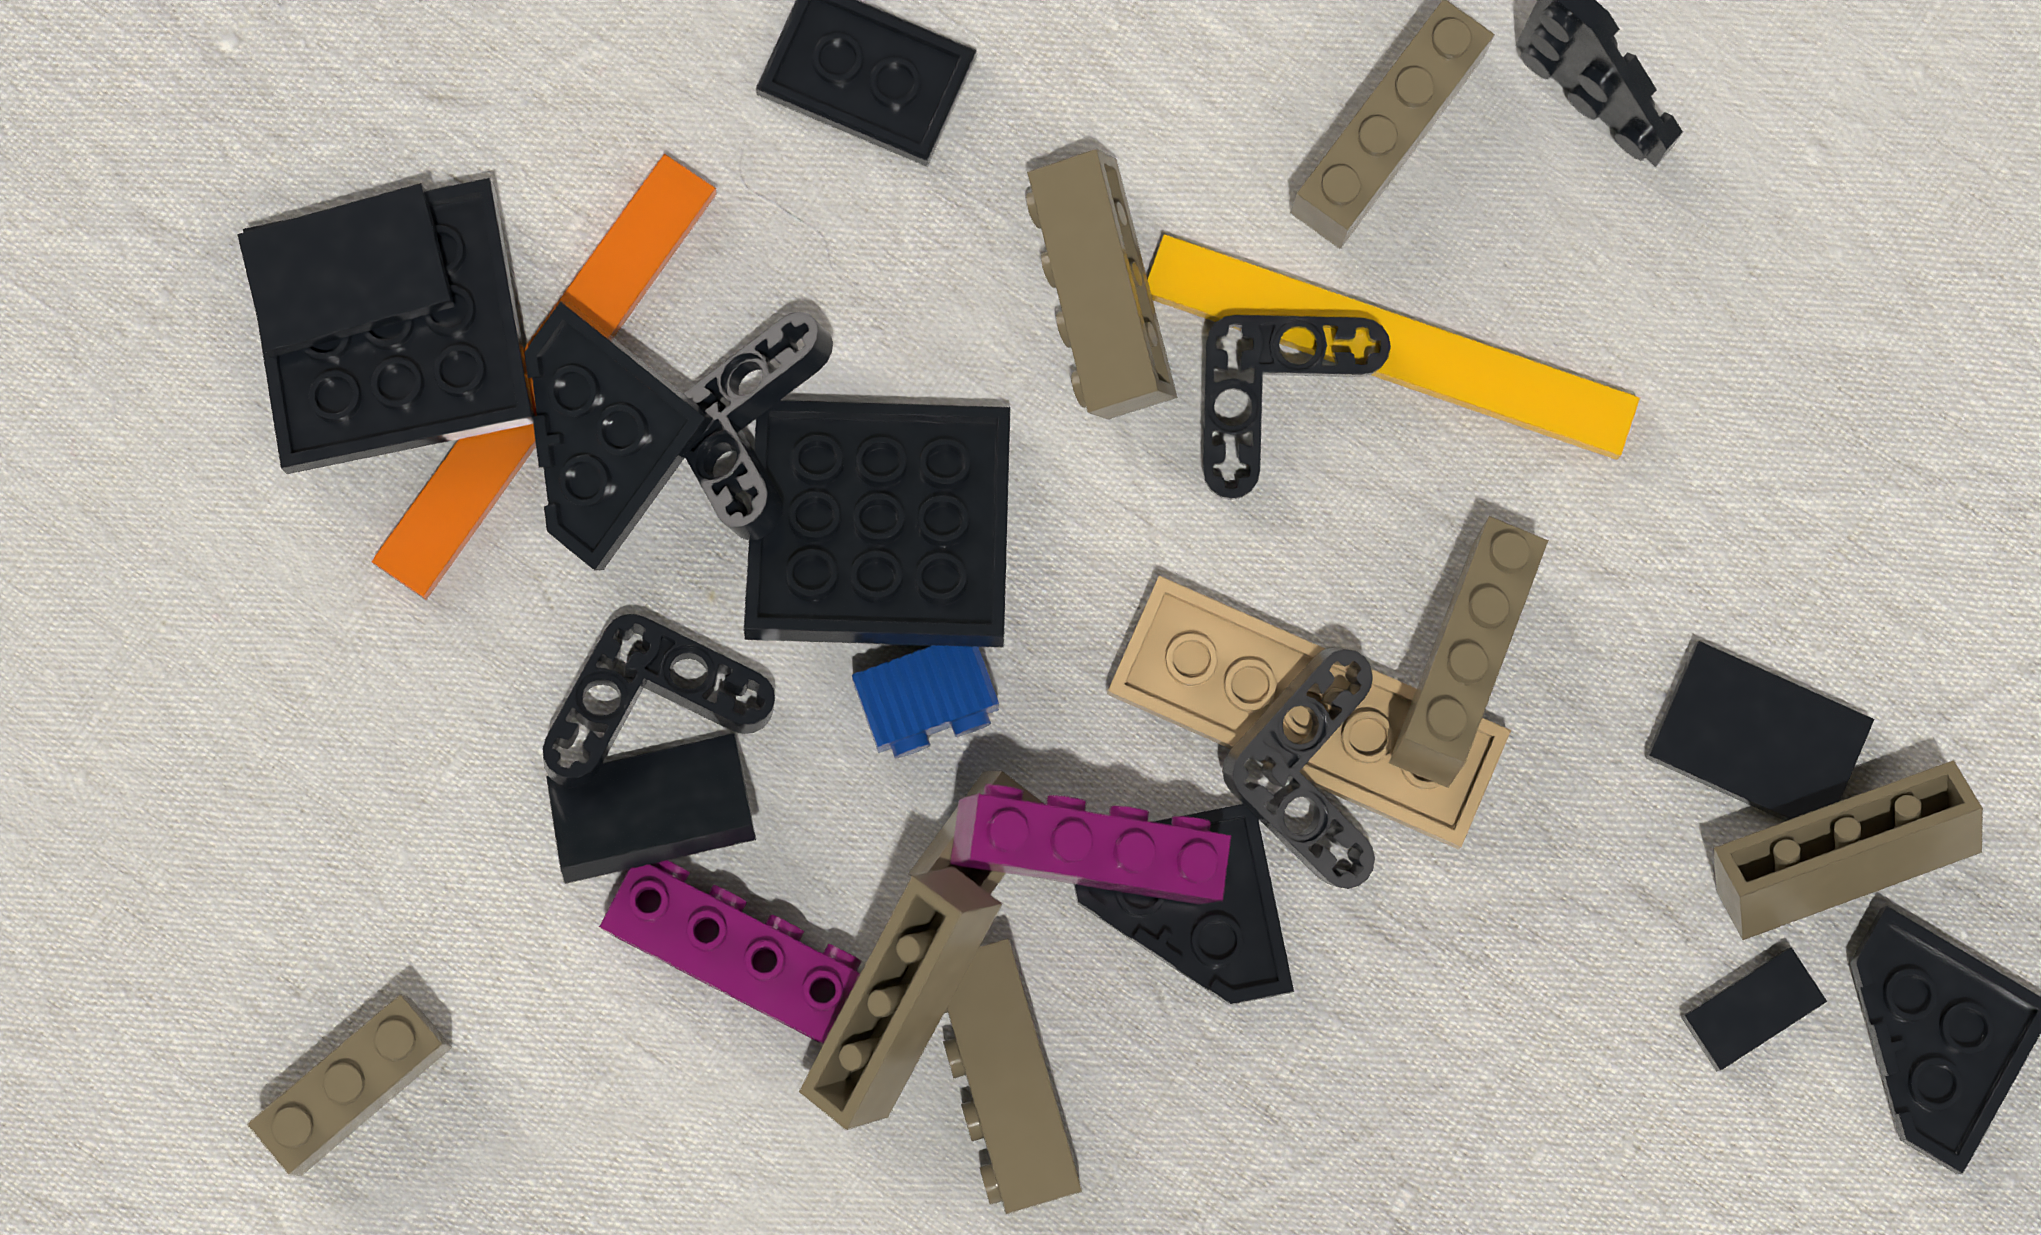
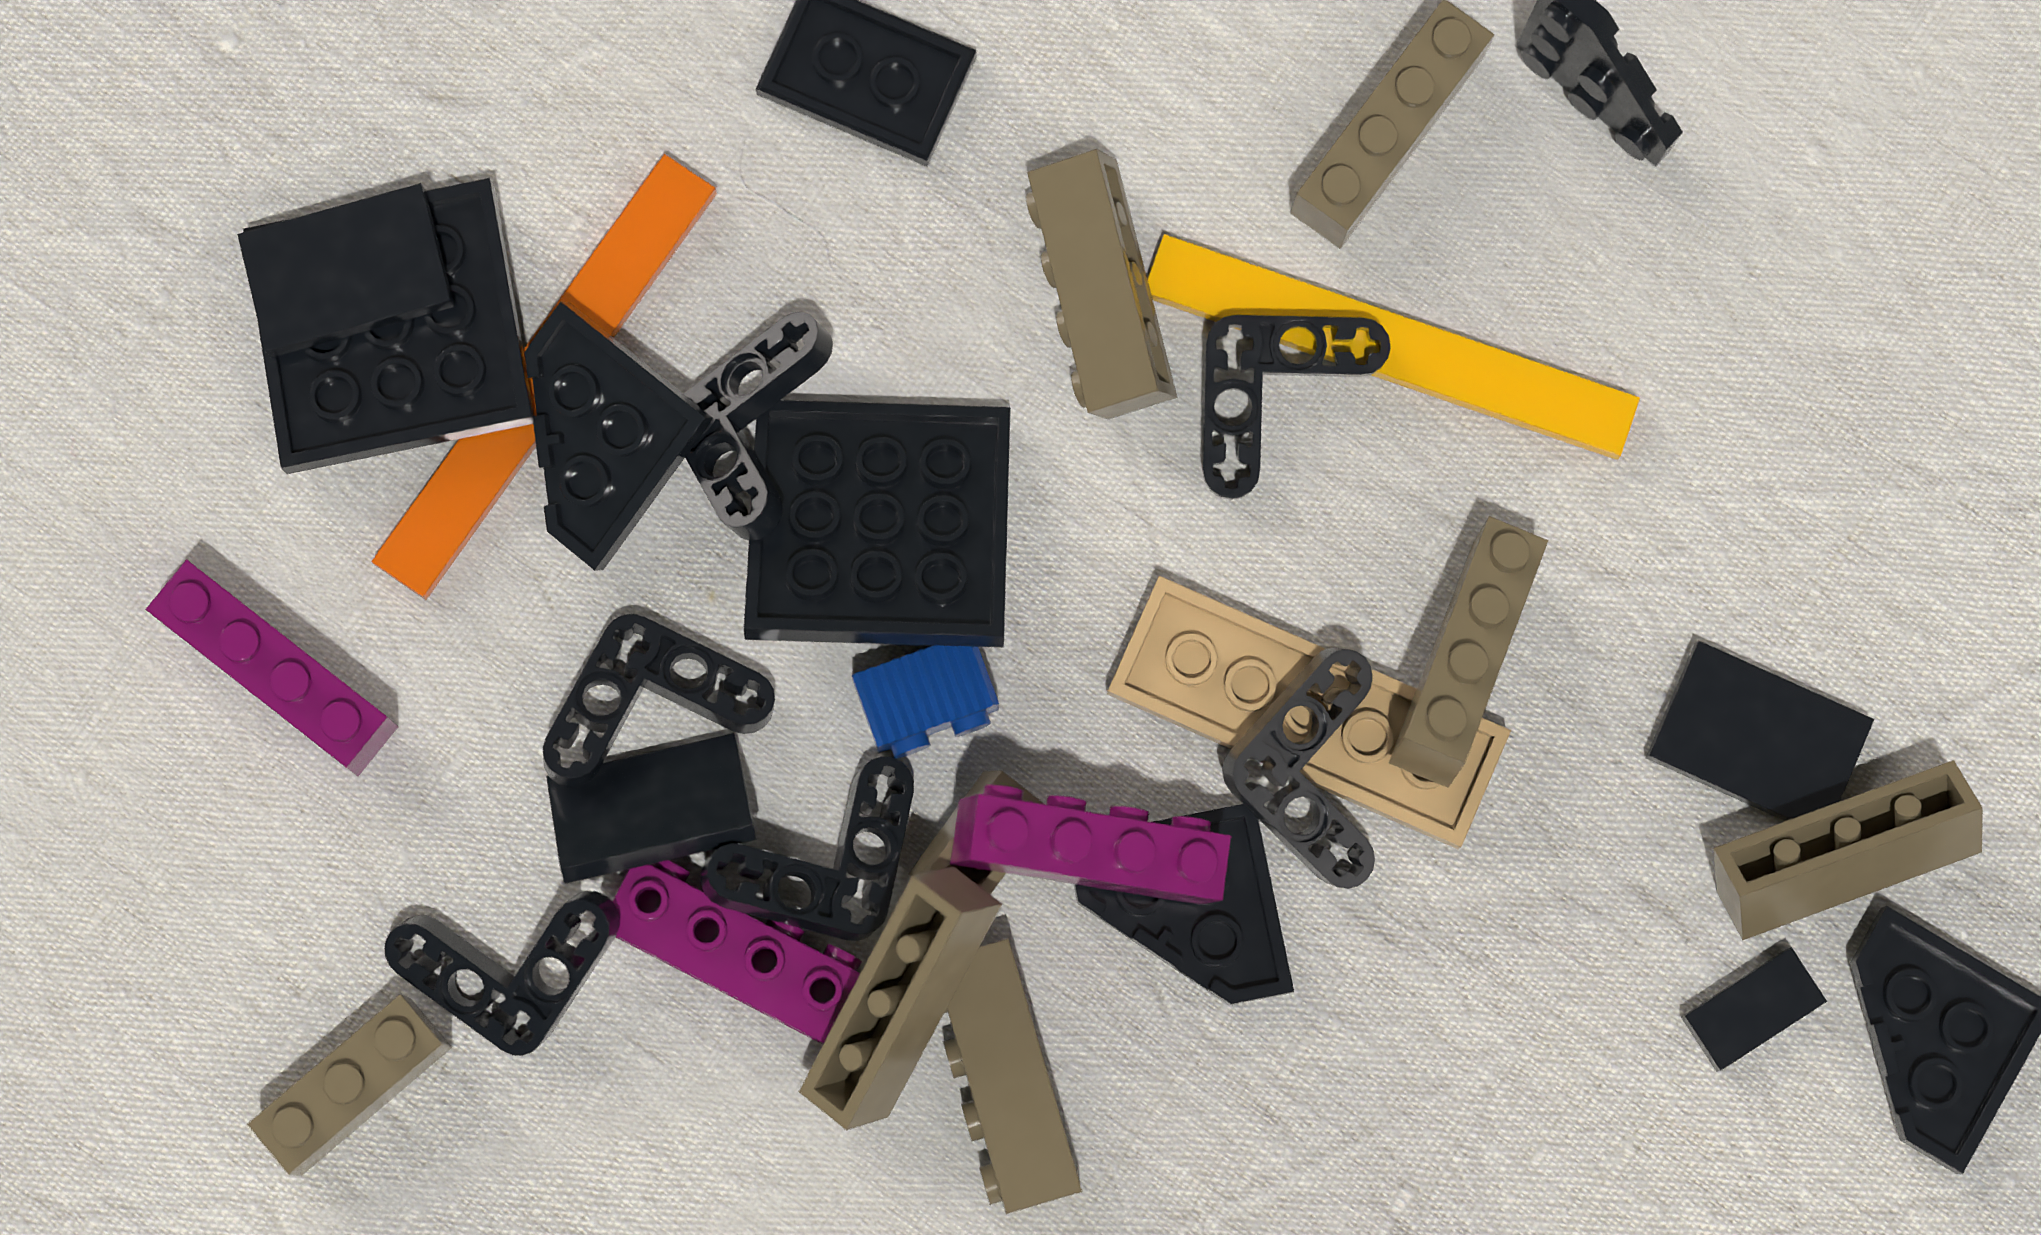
(272, 667): none -> magenta brick
(523, 991): none -> black beam
(827, 885): none -> black beam

